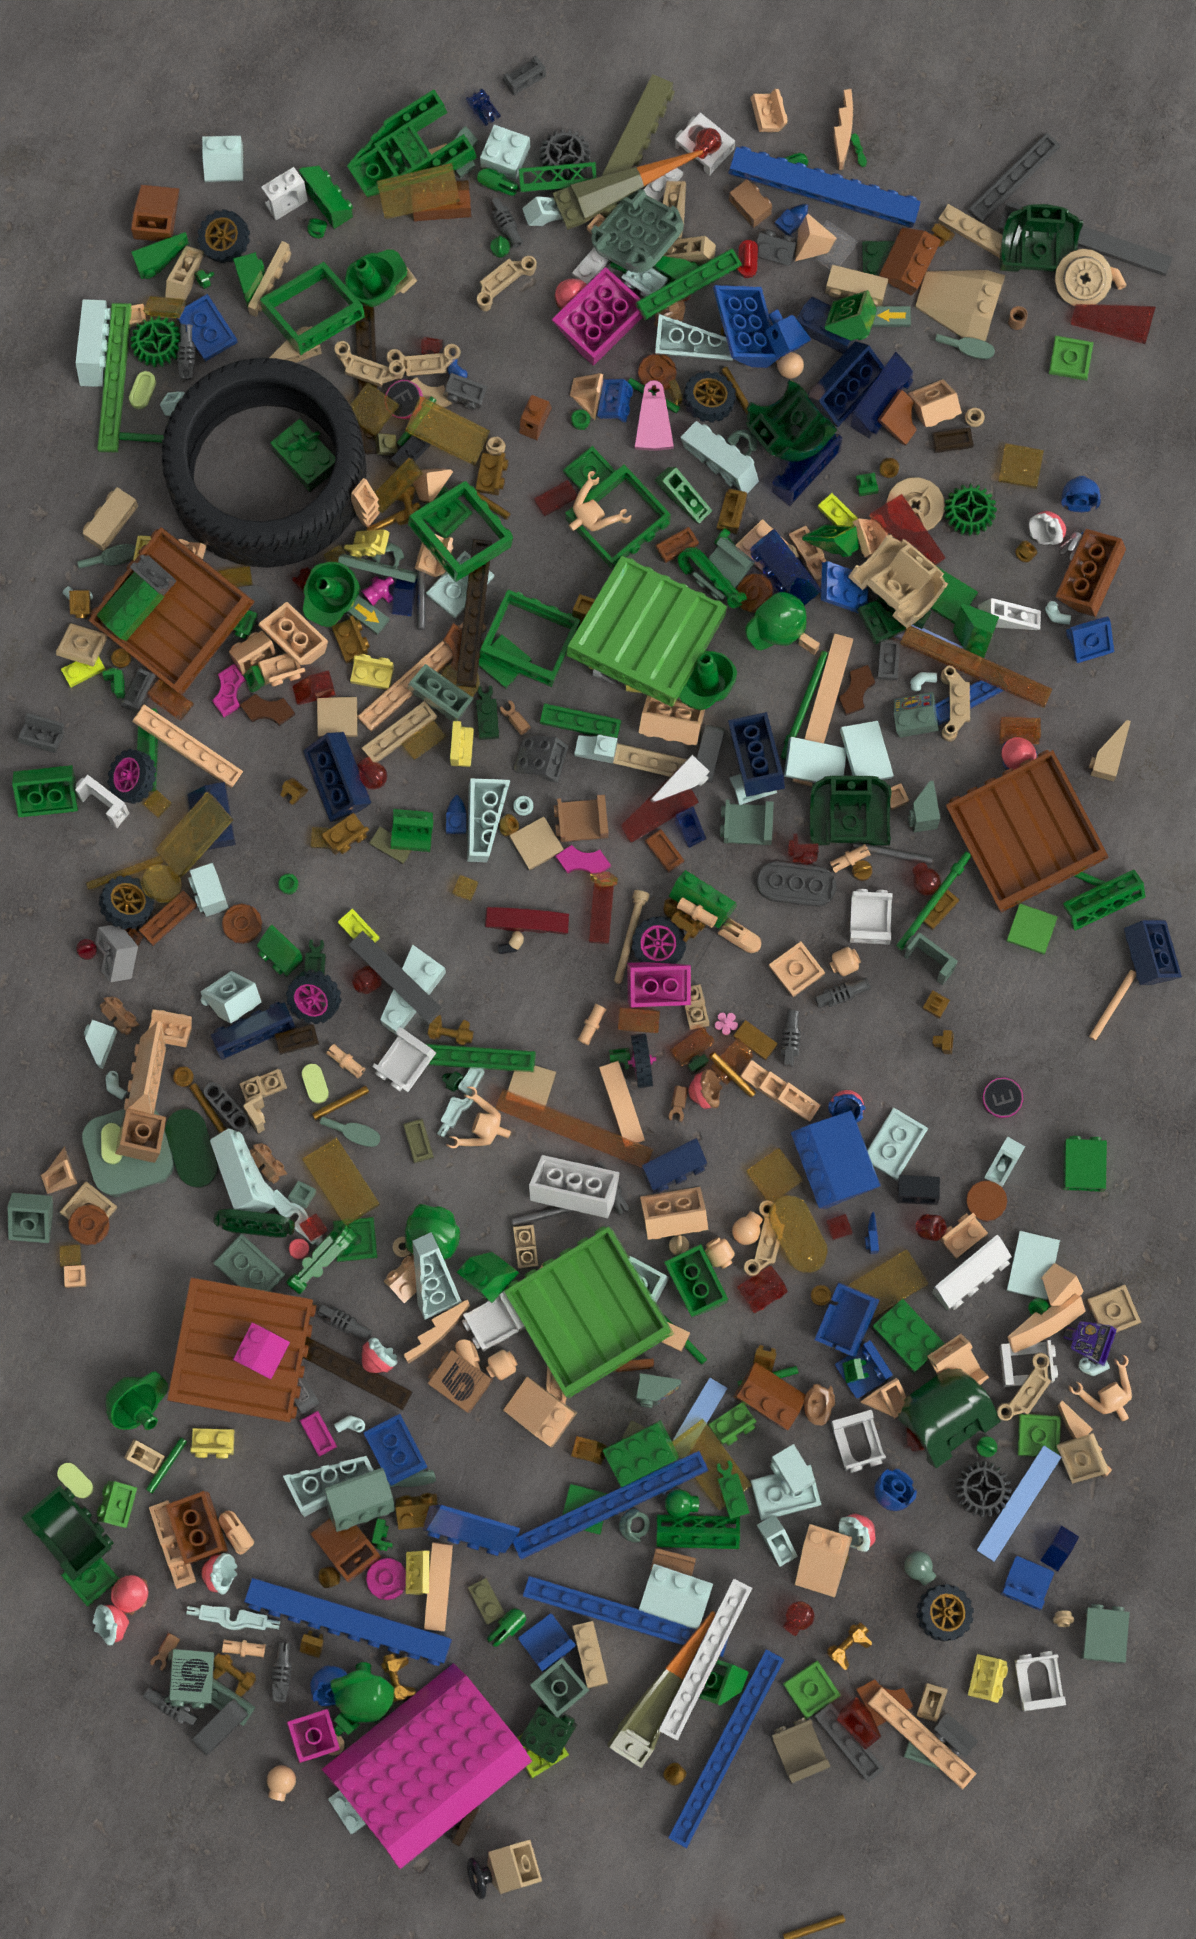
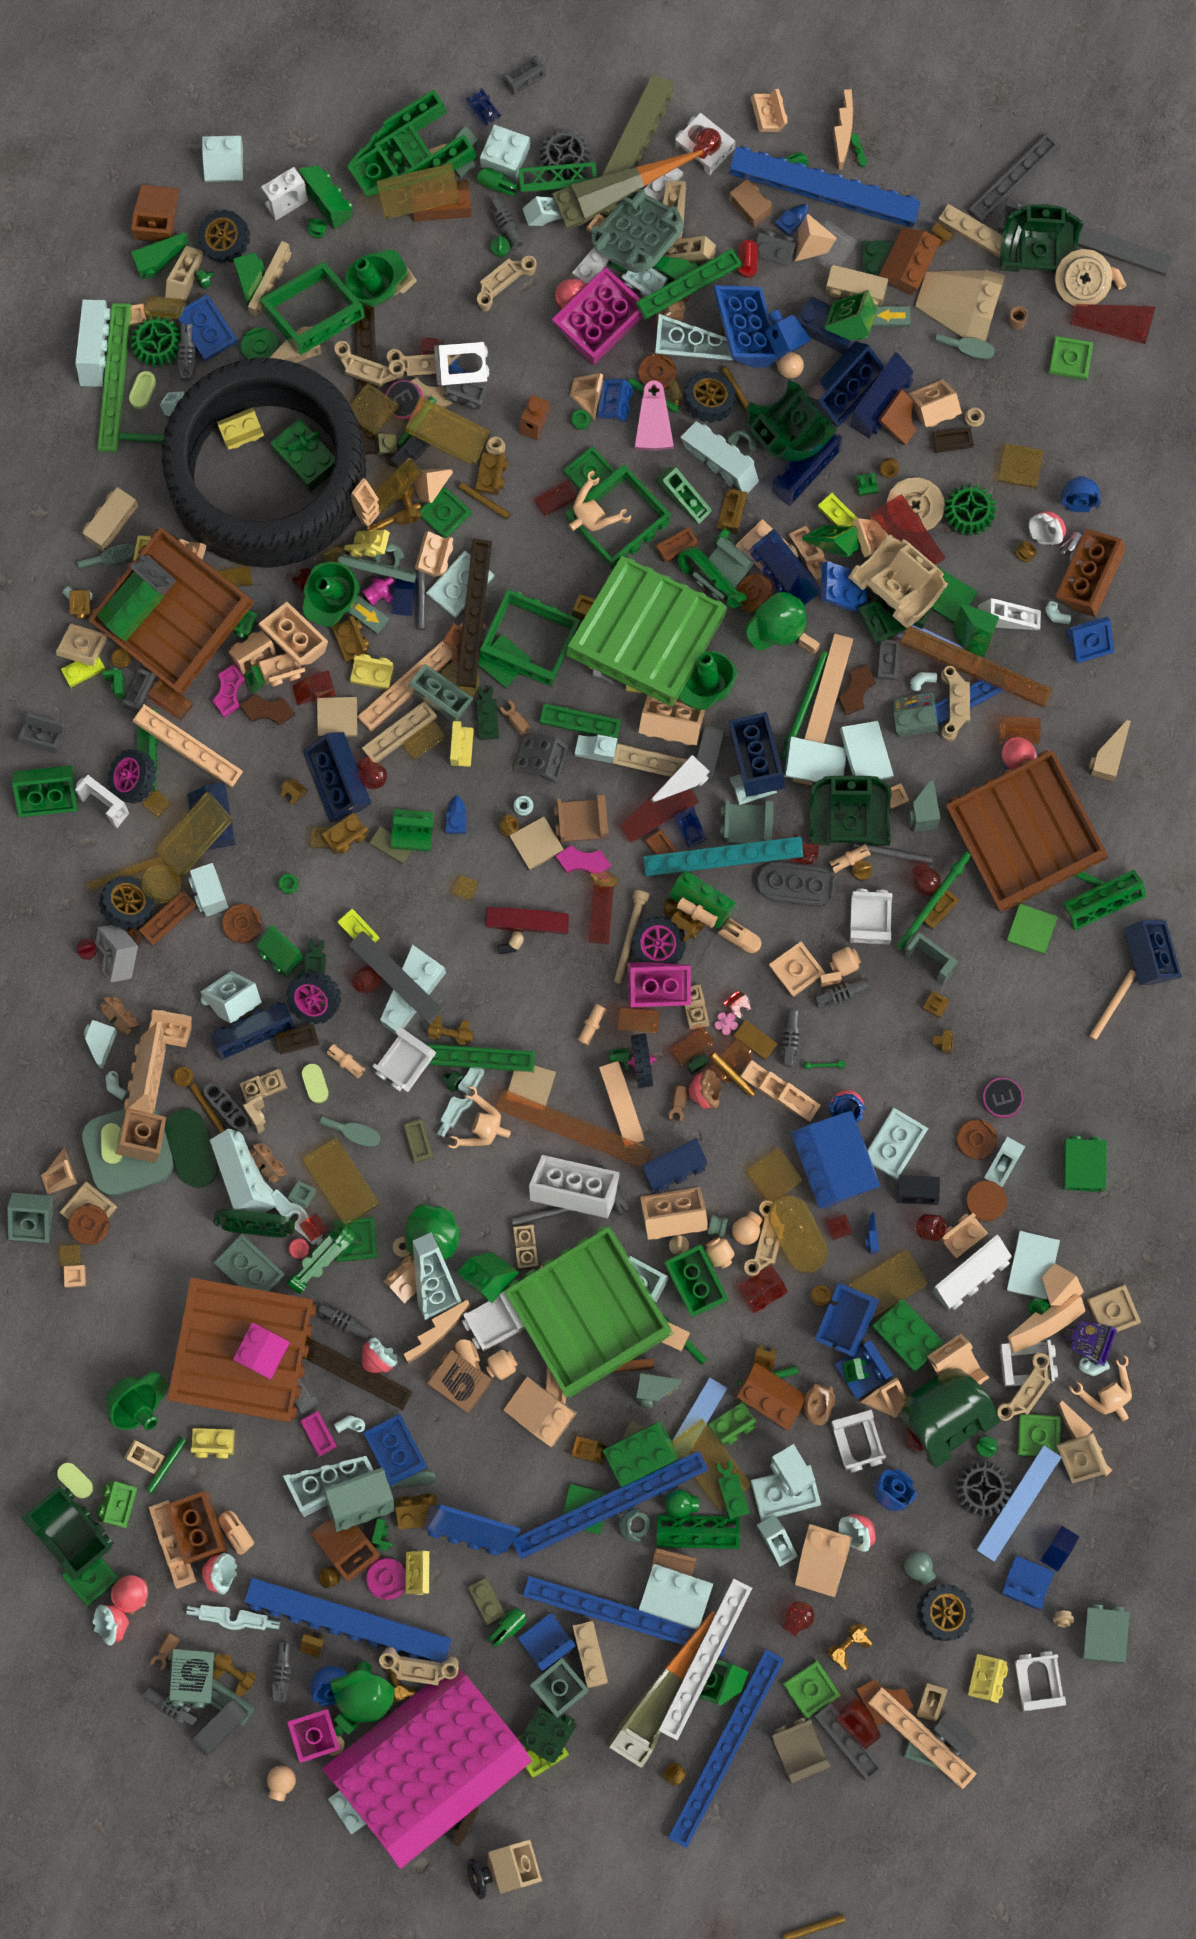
(240, 429): none -> light yellow bracket
(243, 1648): light nougat pin -> none
(259, 343): none -> green tile
(340, 1103): pearl gold bar -> none
(417, 1669): none -> tan plate
(436, 547): green window -> none
(438, 1586): light nougat slope -> none
(441, 361): none -> white panel
(484, 812): light aqua wedge -> none
(717, 1226): none -> sand green wheel
(723, 856): none -> teal plate
(737, 1001): none -> clear red tile
(830, 979): none -> light nougat tile
(841, 1064): none -> green hinge
(976, 1139): none -> dark orange tile

